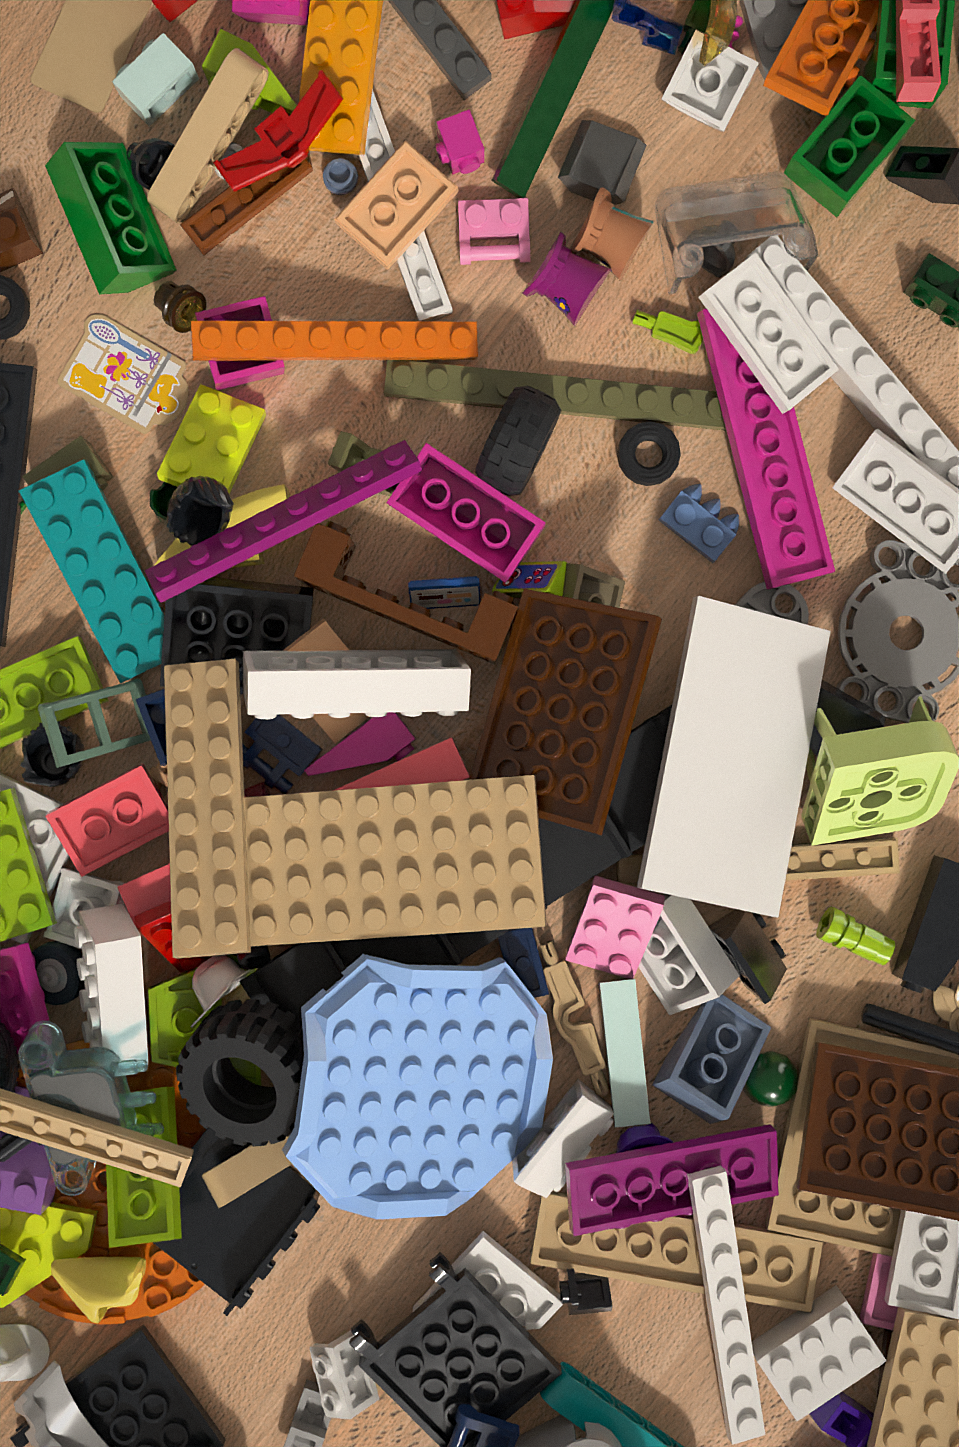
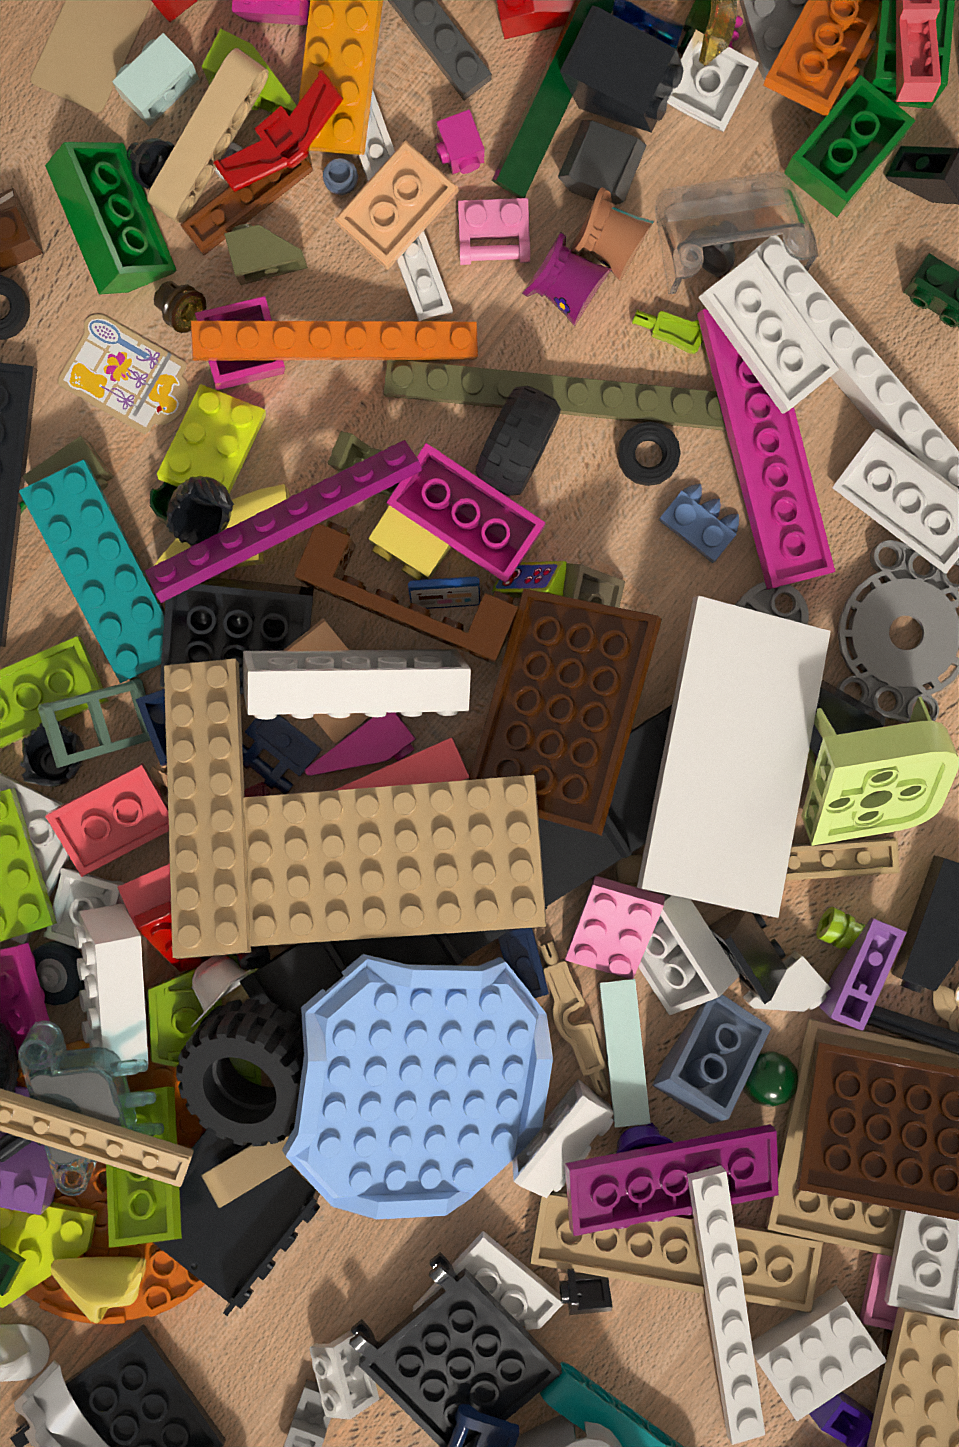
(261, 254): none -> olive slope
(409, 544): none -> light yellow brick
(621, 71): none -> black slope
(798, 989): none -> white slope
(862, 974): none -> medium lavender slope

